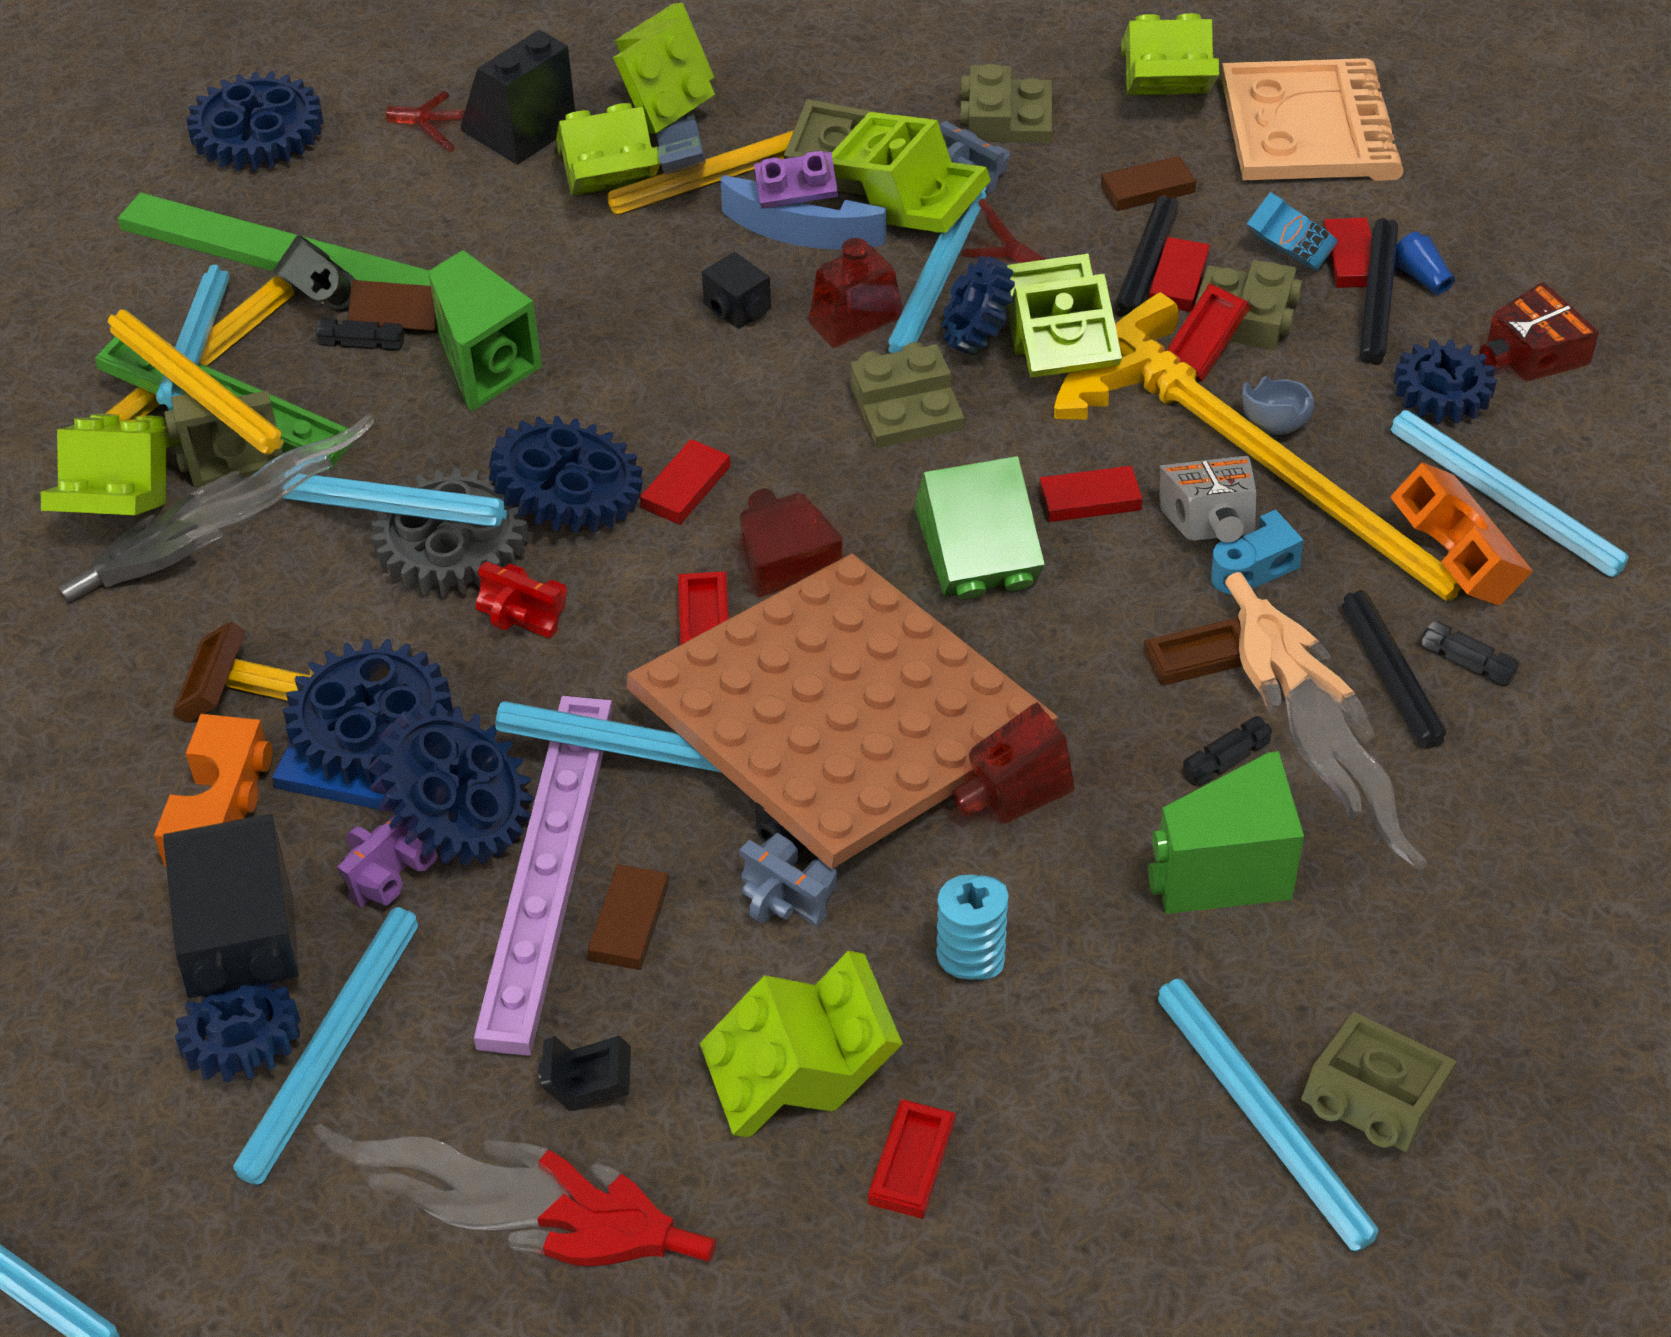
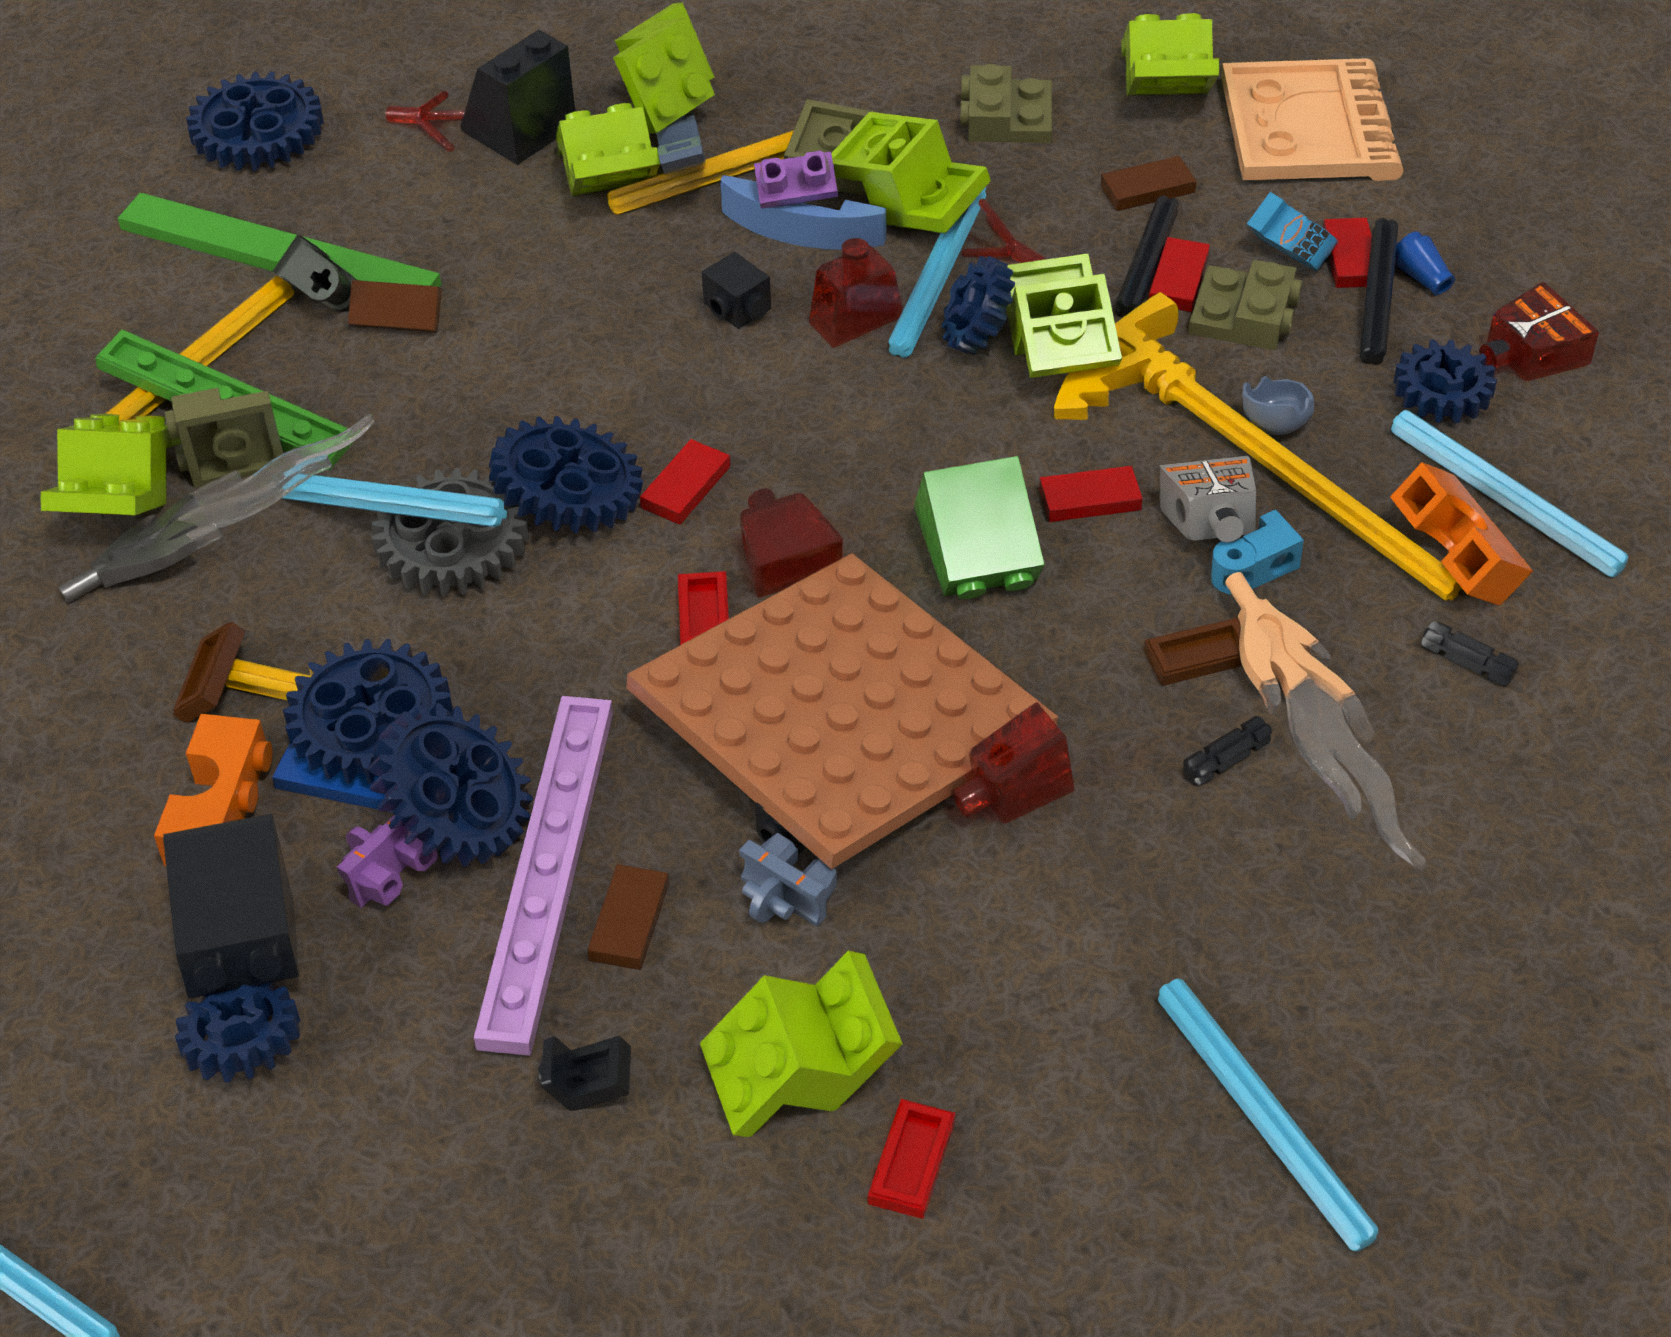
(196, 382): yellow axle -> none
(197, 326): medium azure axle -> none
(325, 1047): medium azure axle -> none
(360, 334): black axle -> none
(483, 328): bright green slope -> none
(519, 600): red hips -> none
(550, 1193): piece -> none
(598, 734): medium azure axle -> none
(905, 394): olive plate -> none
(968, 149): sand blue hips -> none
(972, 926): medium azure piece -> none
(1208, 329): red tile -> none
(1229, 841): bright green slope -> none
(1377, 1082): olive plate -> none
(1394, 669): black axle -> none

